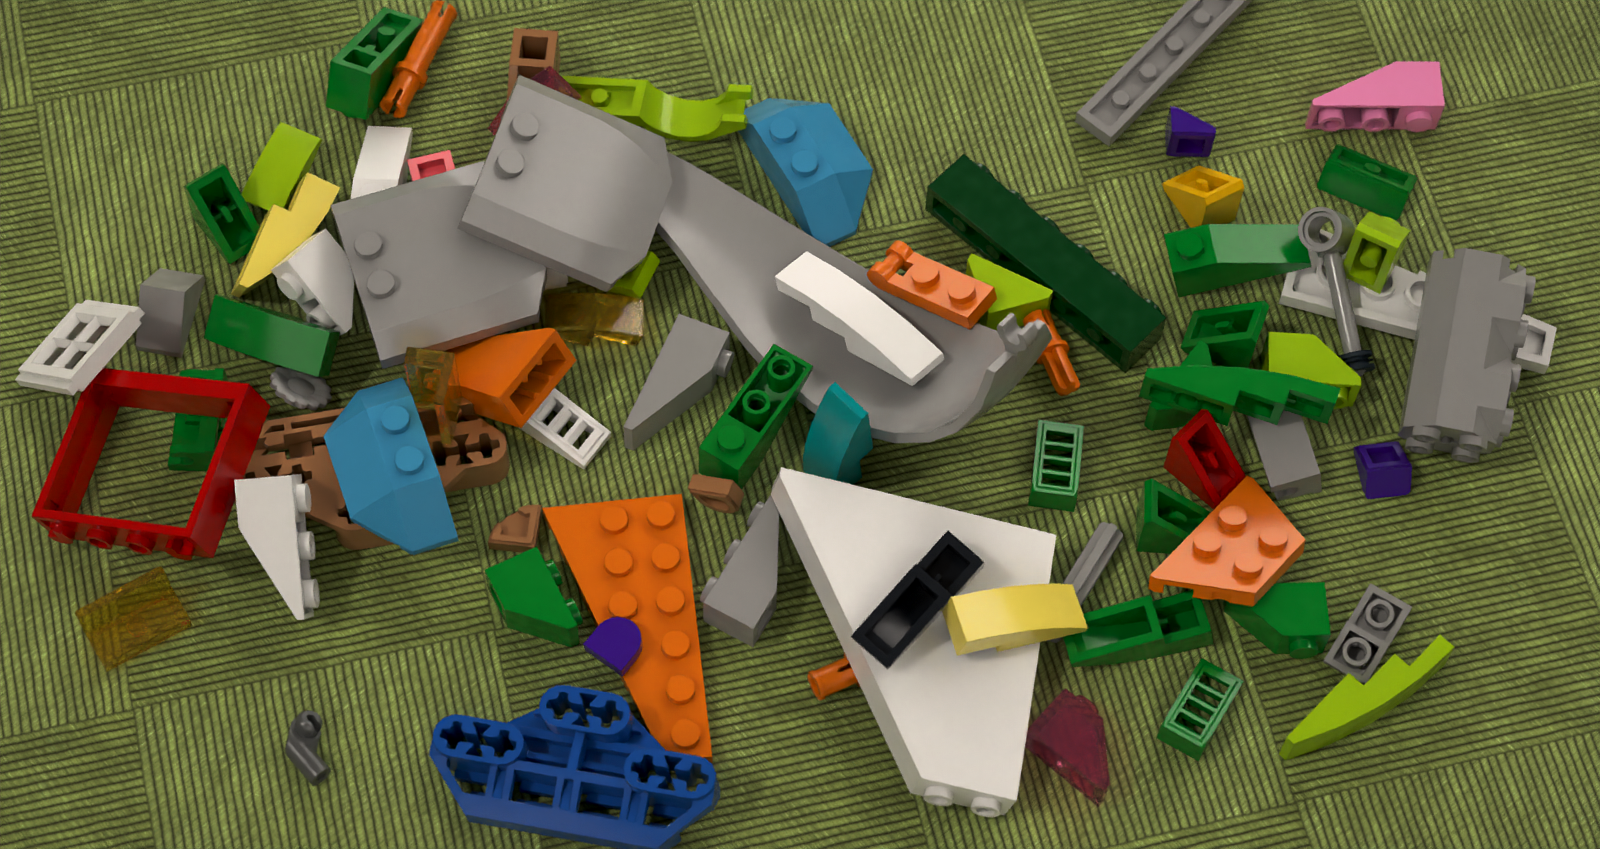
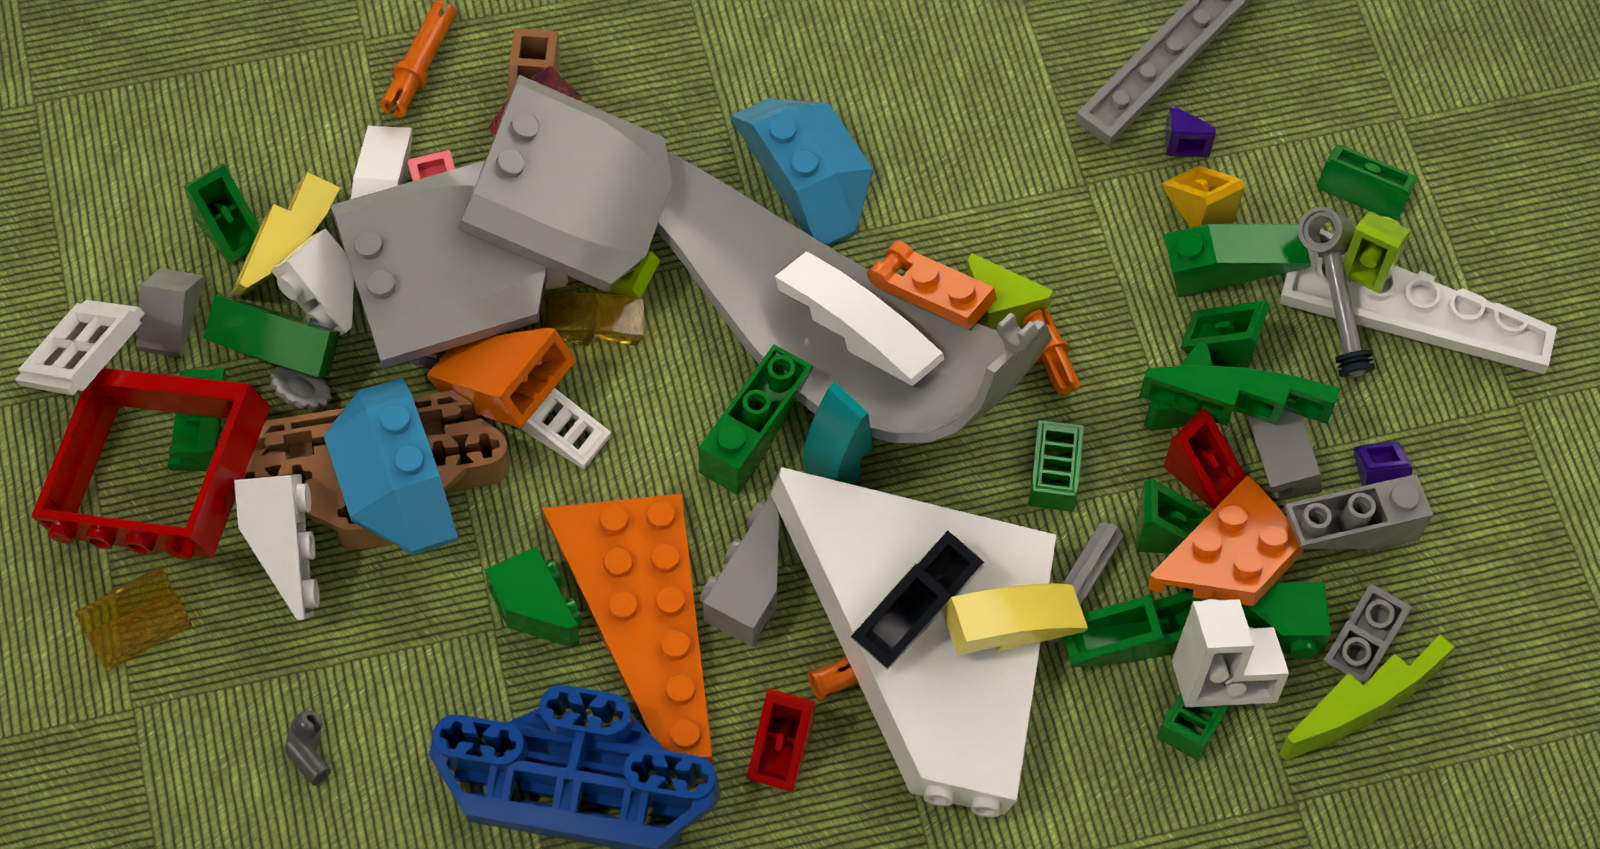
(281, 167): lime slope -> none
(365, 65): green slope -> none
(435, 386): clear yellow panel -> none
(517, 531): medium nougat tile -> none
(615, 644): dark purple tile -> none
(665, 114): lime piece -> none
(679, 378): light grey slope -> none
(716, 493): medium nougat tile -> none
(781, 740): none -> red slope
(1017, 238): dark green brick -> none
(1073, 744): clear pink slope -> none
(1225, 660): none -> white brick
(1310, 359): lime slope -> none
(1362, 516): none -> light grey slope
(1389, 98): bright pink slope -> none
(1464, 354): light grey brick -> none

